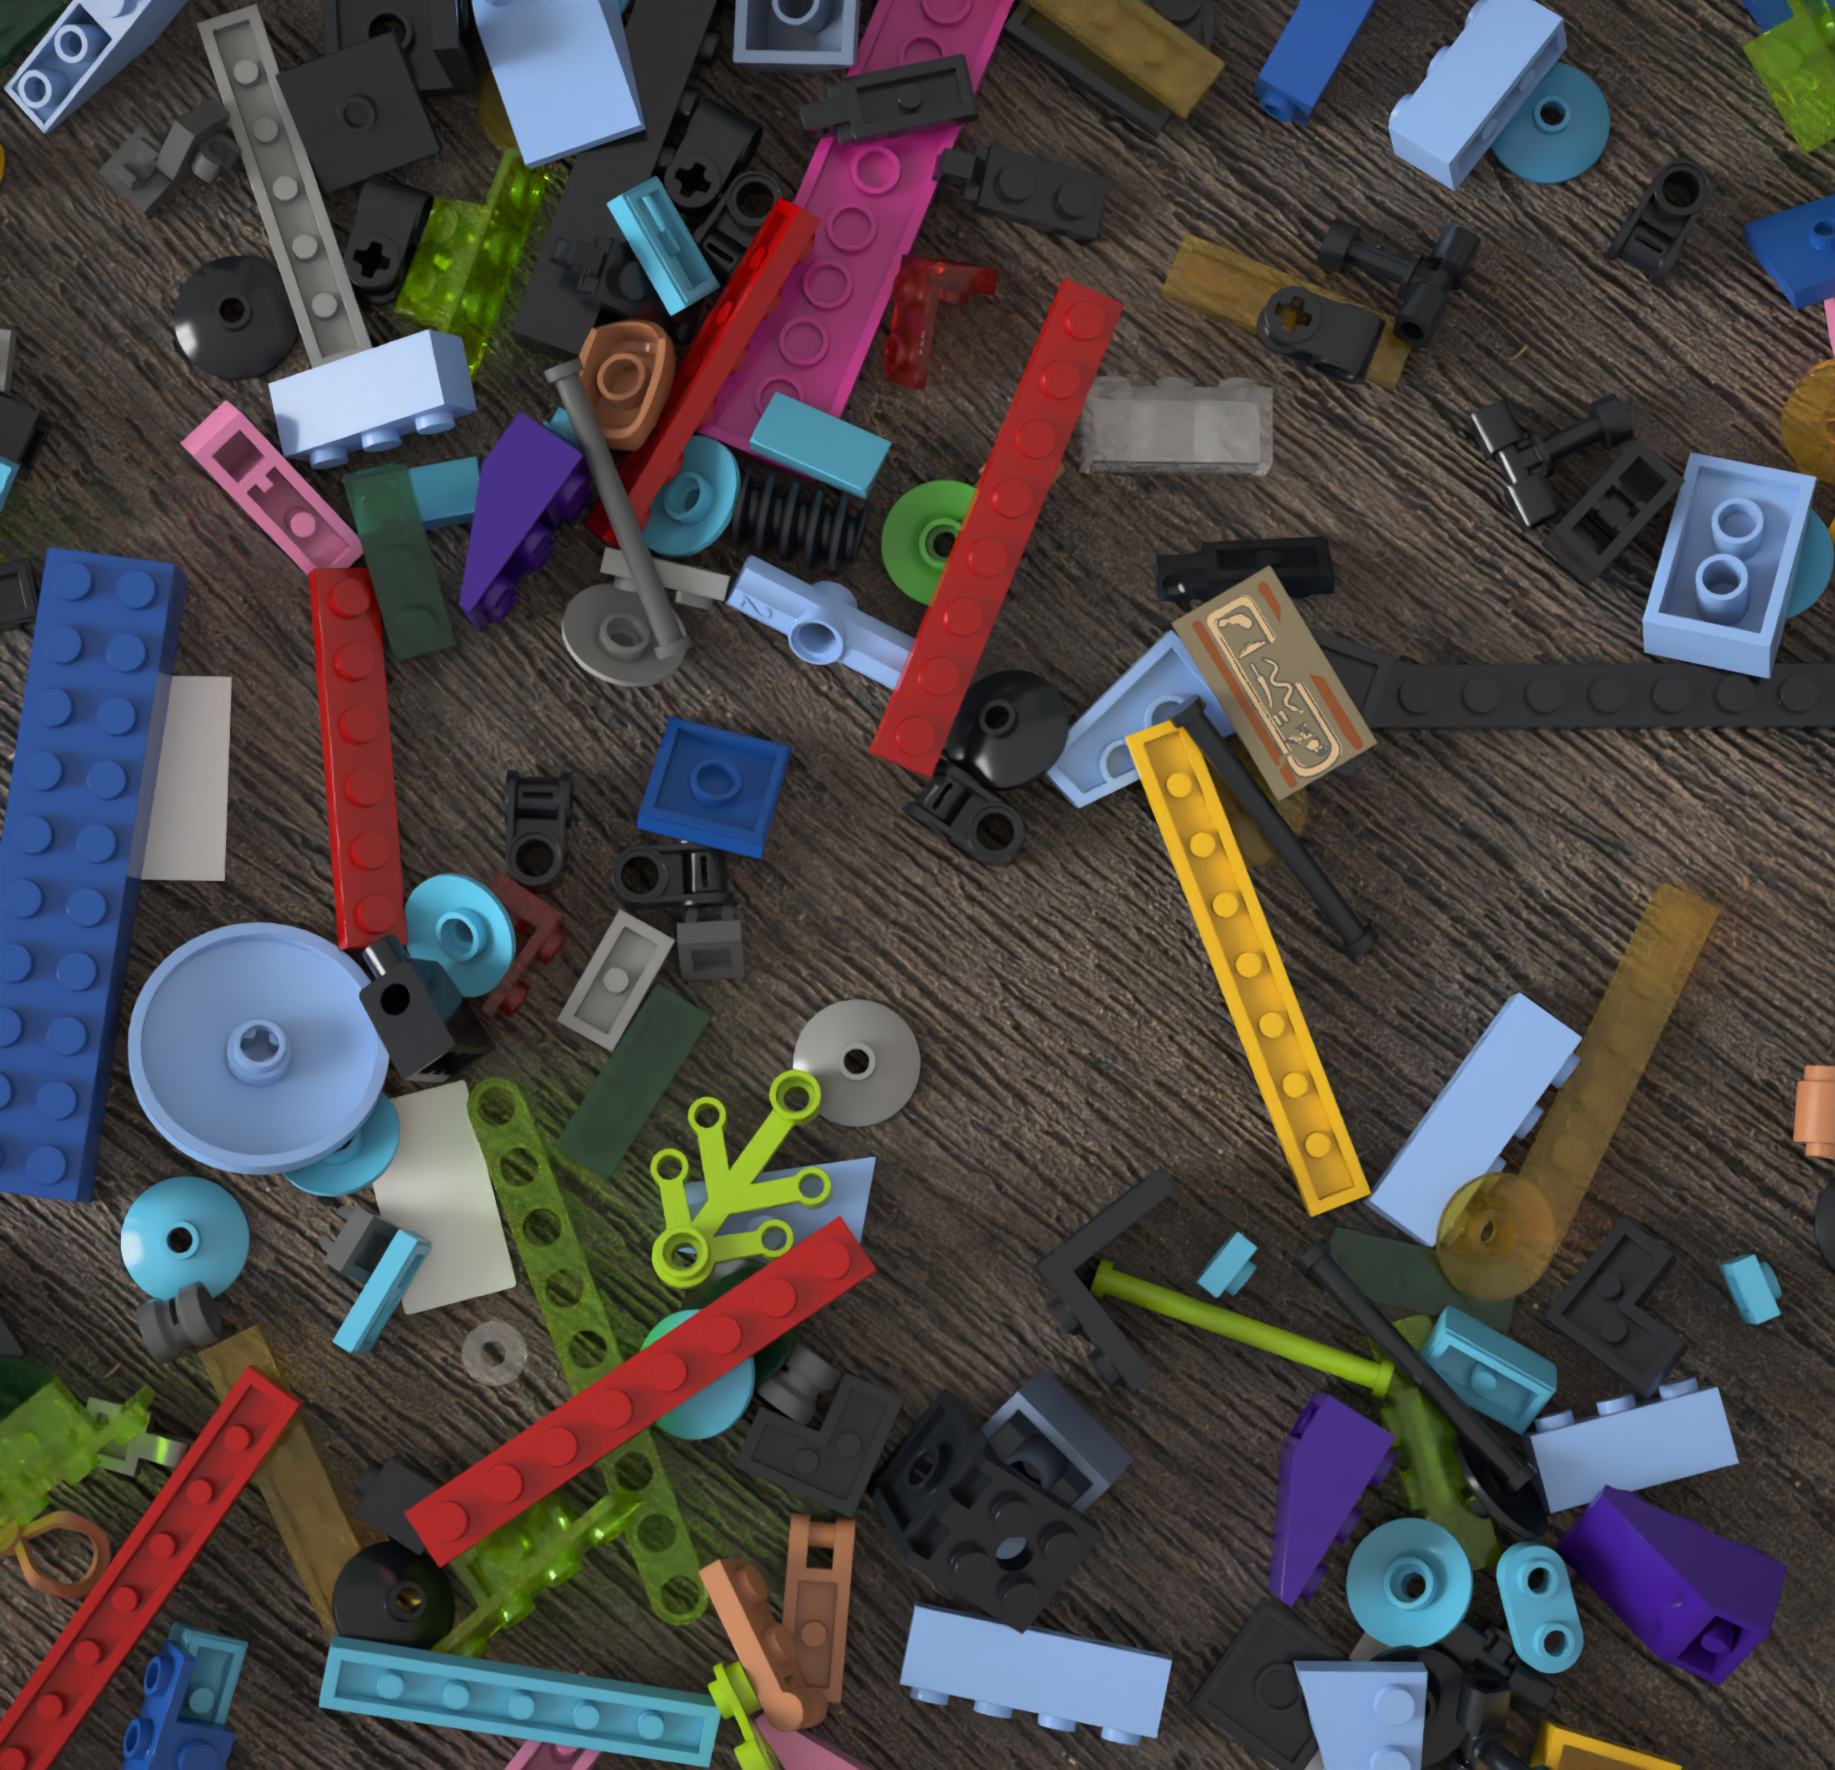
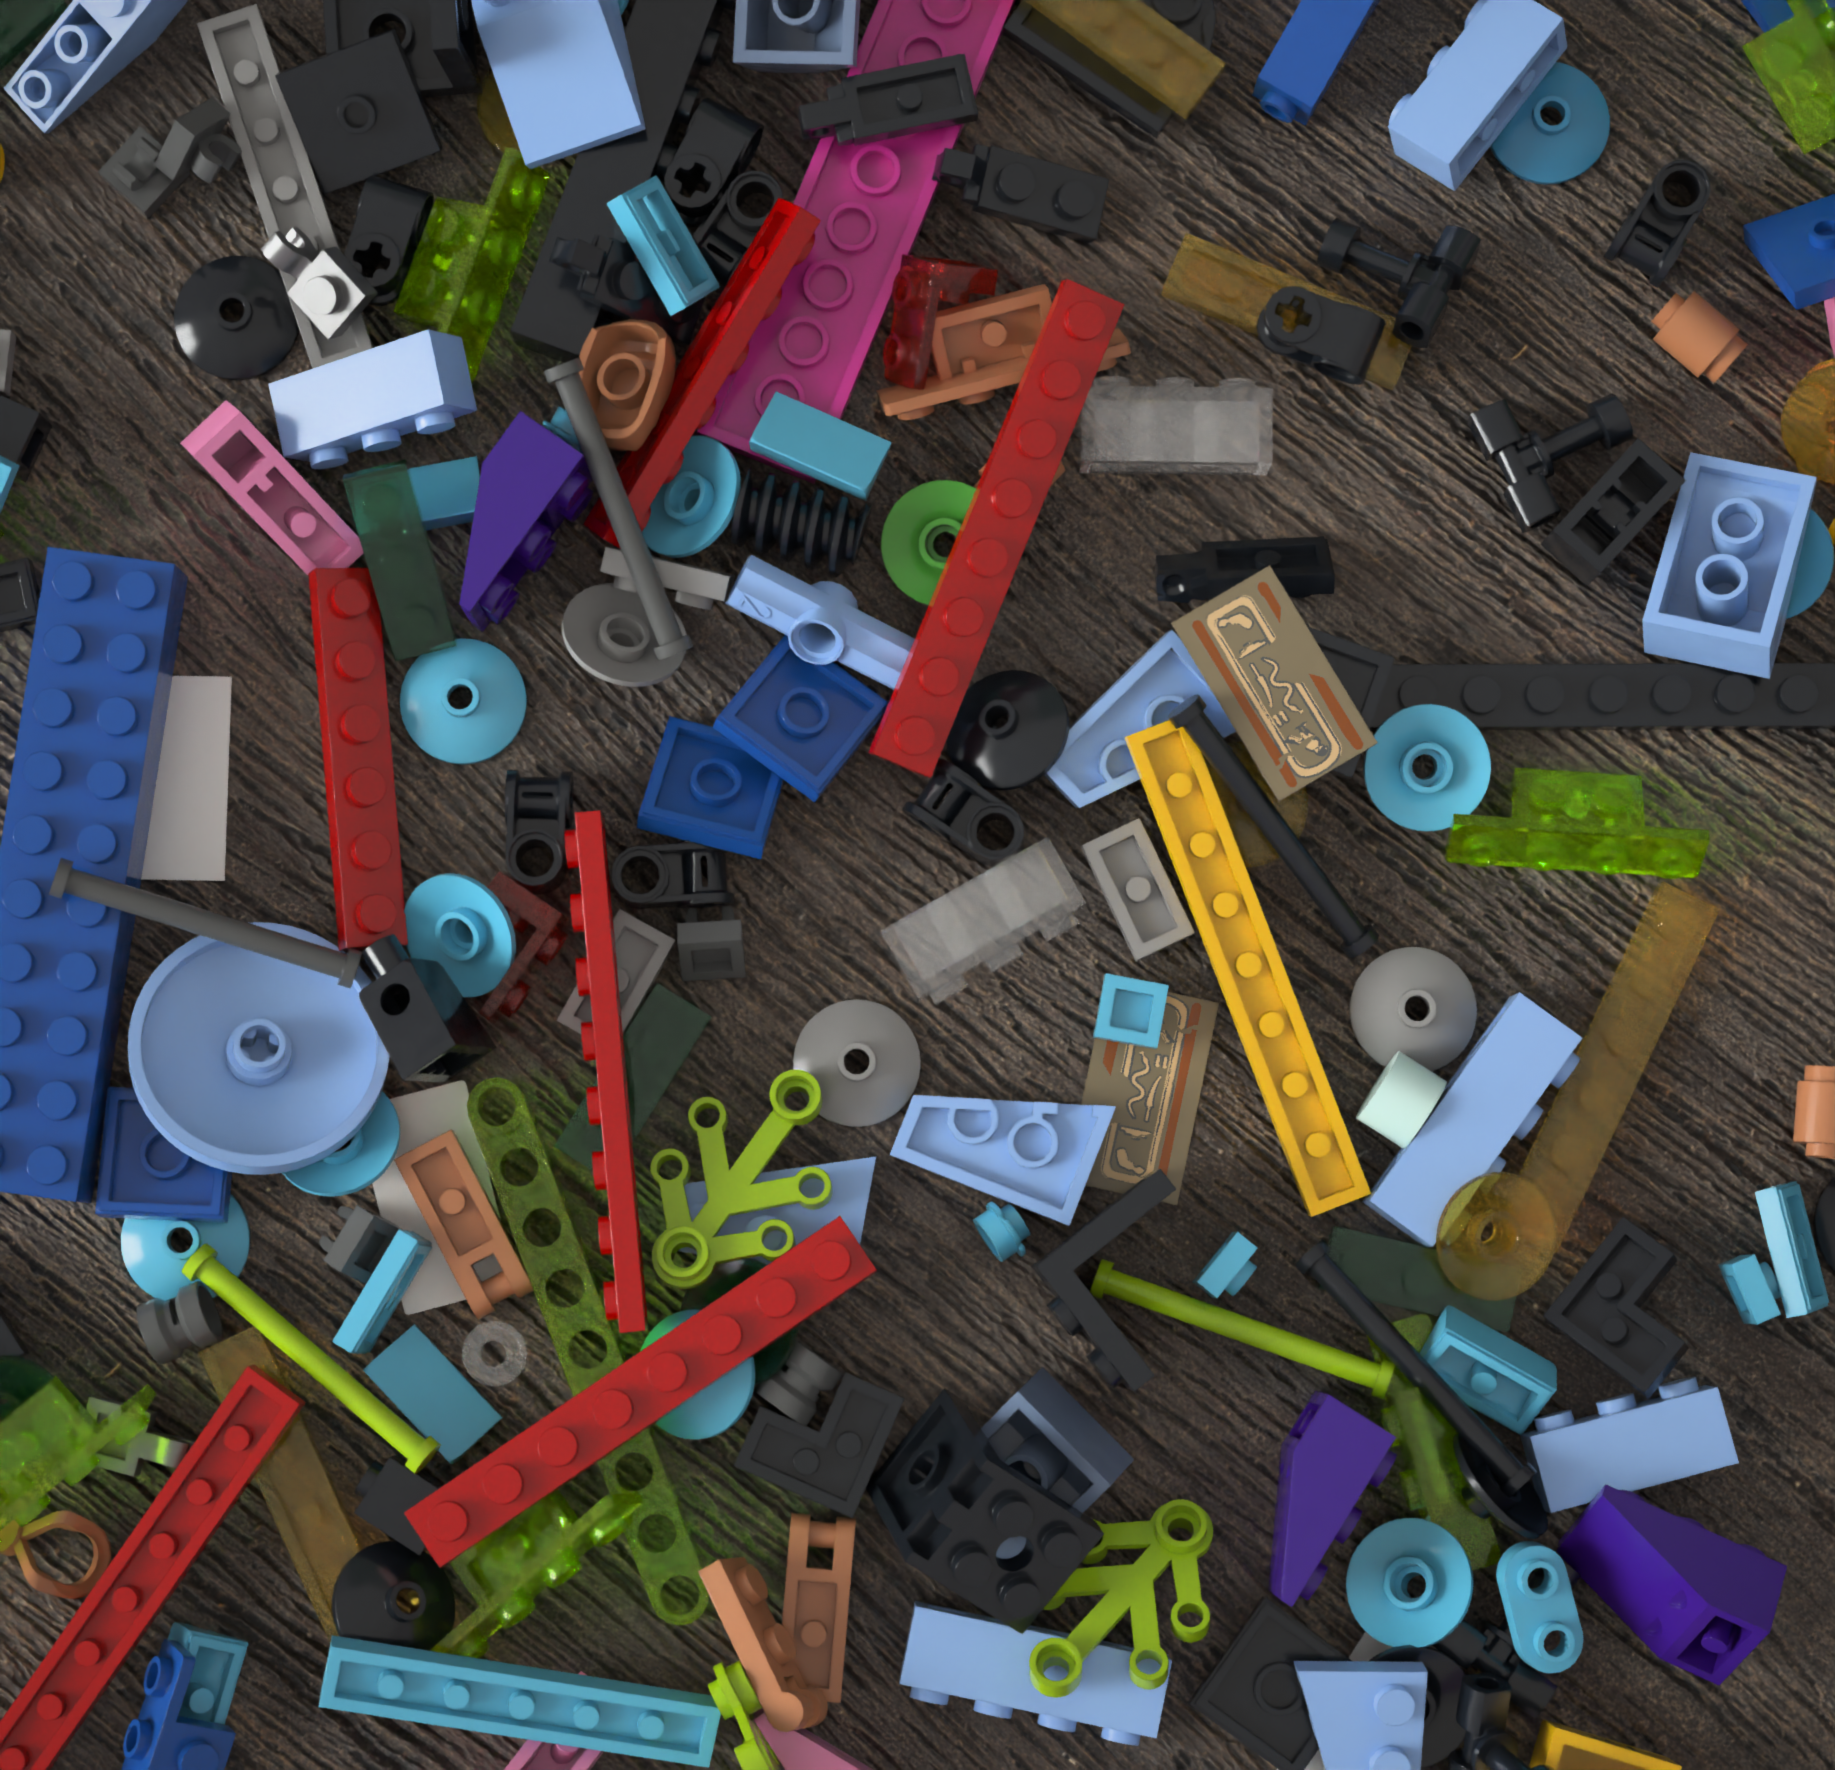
(150, 1176): none -> blue plate
(205, 923): none -> dark grey bar
(311, 1358): none -> lime bar
(326, 282): none -> plate
(432, 1393): none -> medium azure slope
(463, 1221): none -> nougat plate
(471, 732): none -> medium azure dish
(609, 1100): none -> red plate
(801, 718): none -> blue plate
(982, 350): none -> nougat bracket
(984, 922): none -> clear brick
(1002, 1230): none -> medium azure plate
(1008, 1149): none -> light blue wing
(1131, 1011): none -> medium azure plate
(1131, 1589): none -> lime plant
(1137, 889): none -> light grey plate
(1153, 1097): none -> dark tan sticker
(1380, 1000): none -> light grey dish
(1401, 1099): none -> light aqua piece
(1458, 773): none -> medium azure dish
(1578, 826): none -> clear neon green bracket
(1698, 336): none -> nougat brick
(1792, 1249): none -> medium azure tile

